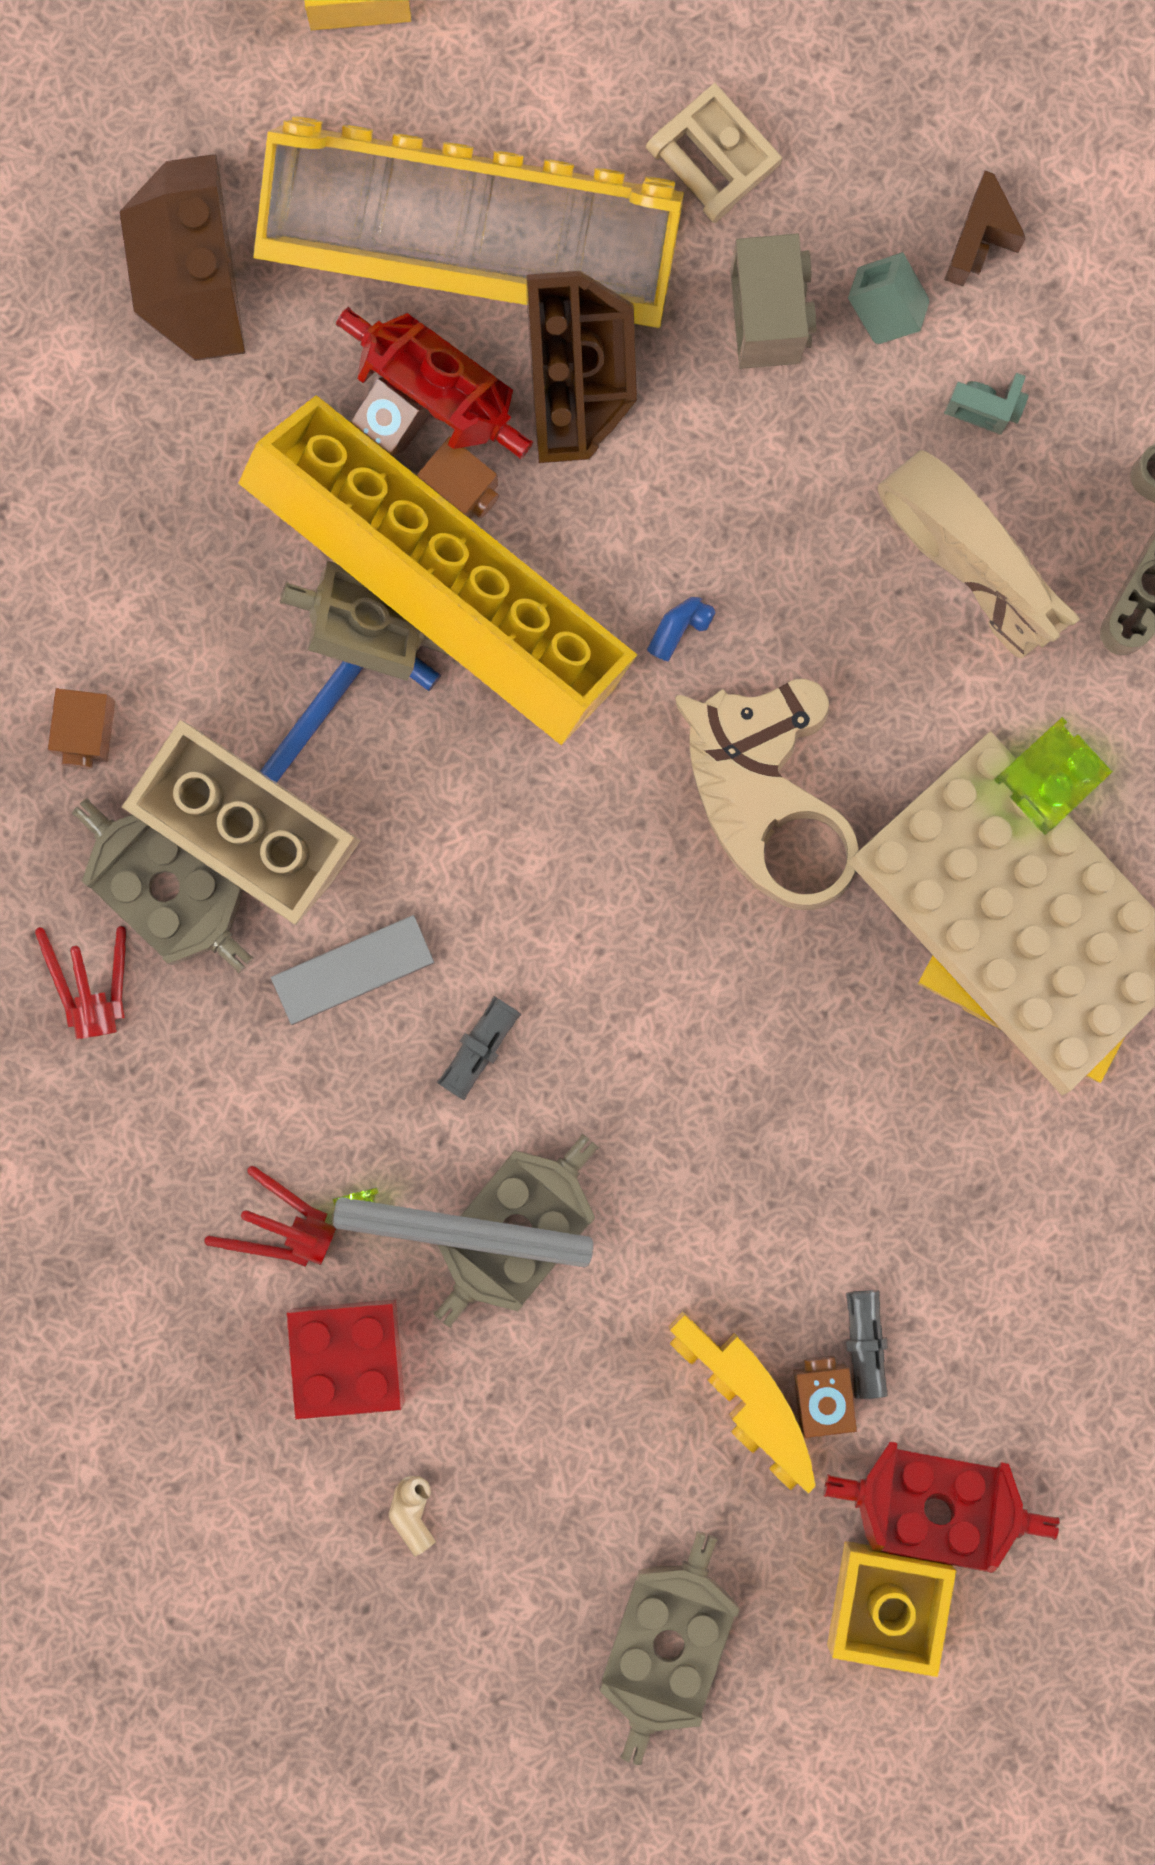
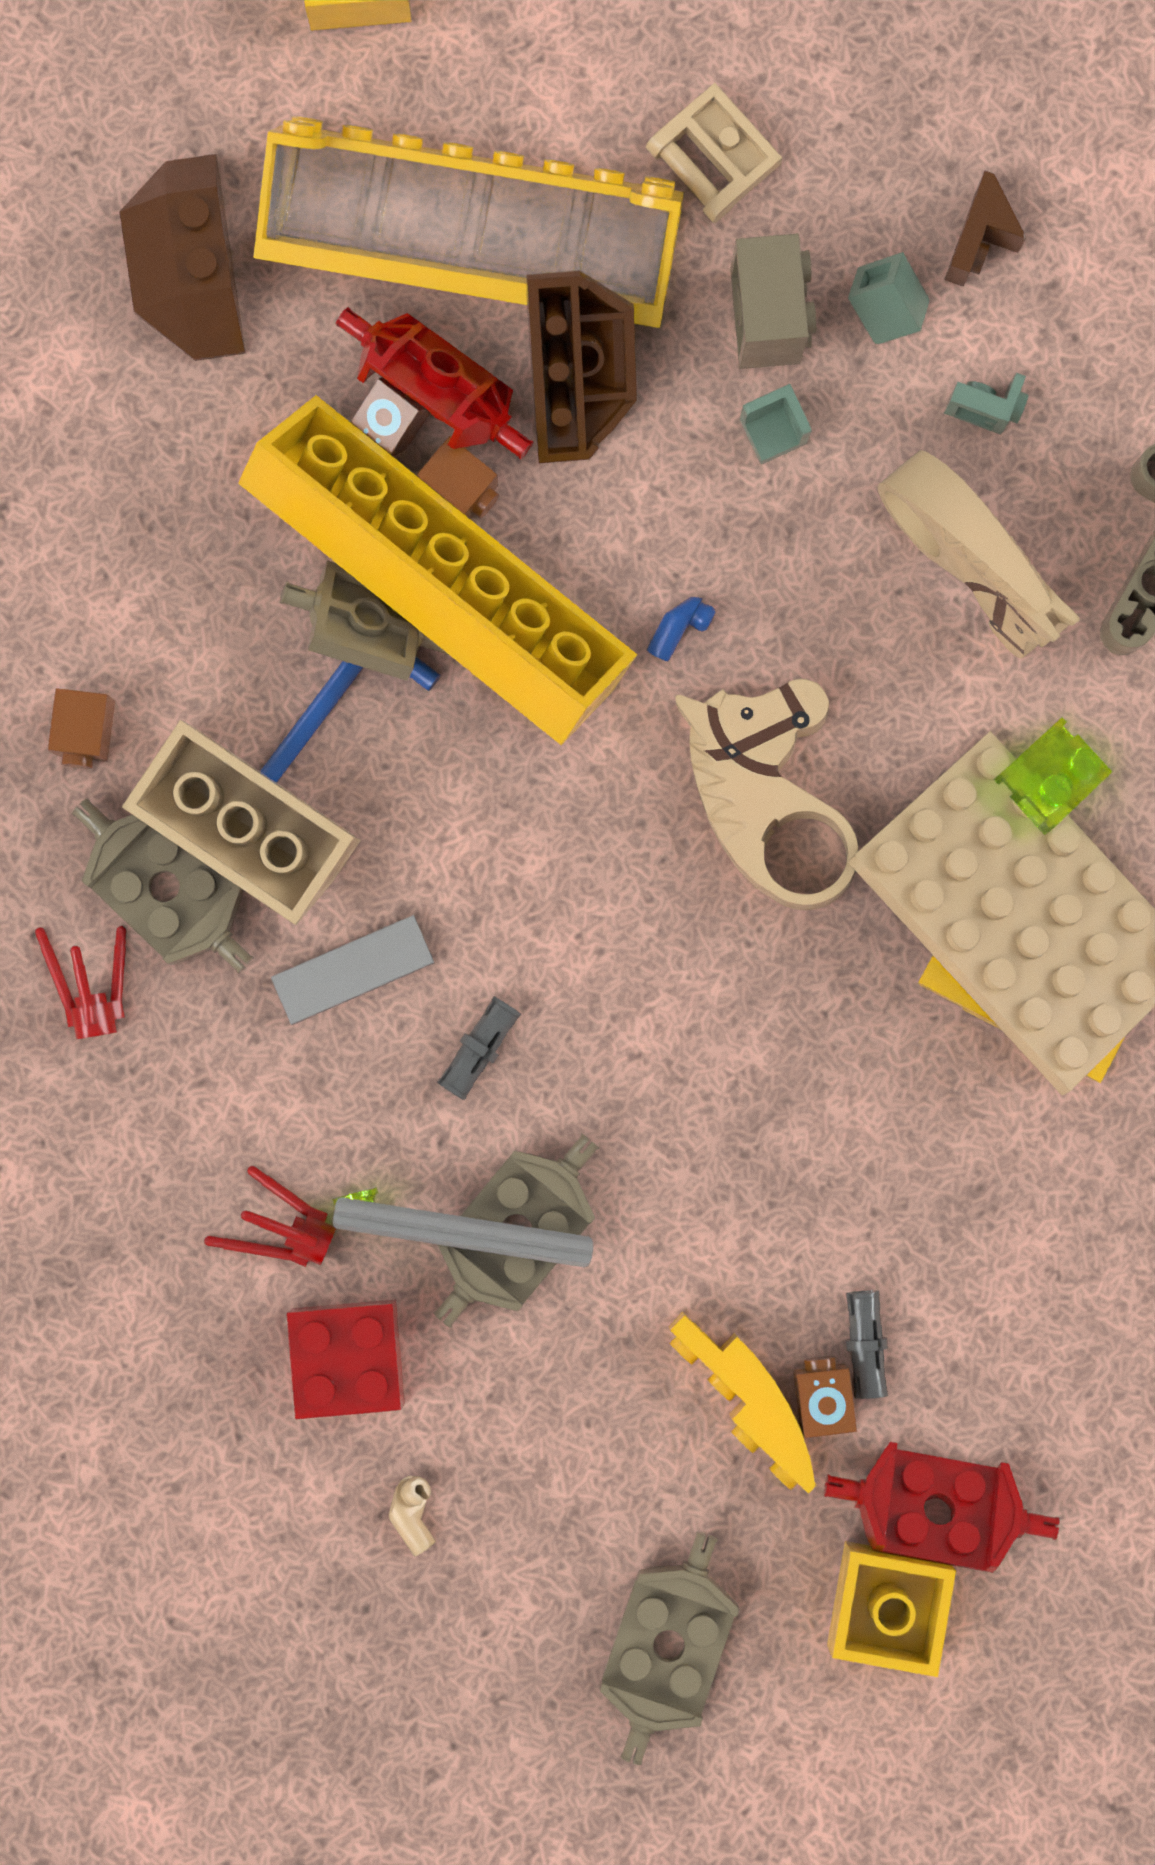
(775, 424): none -> sand green panel

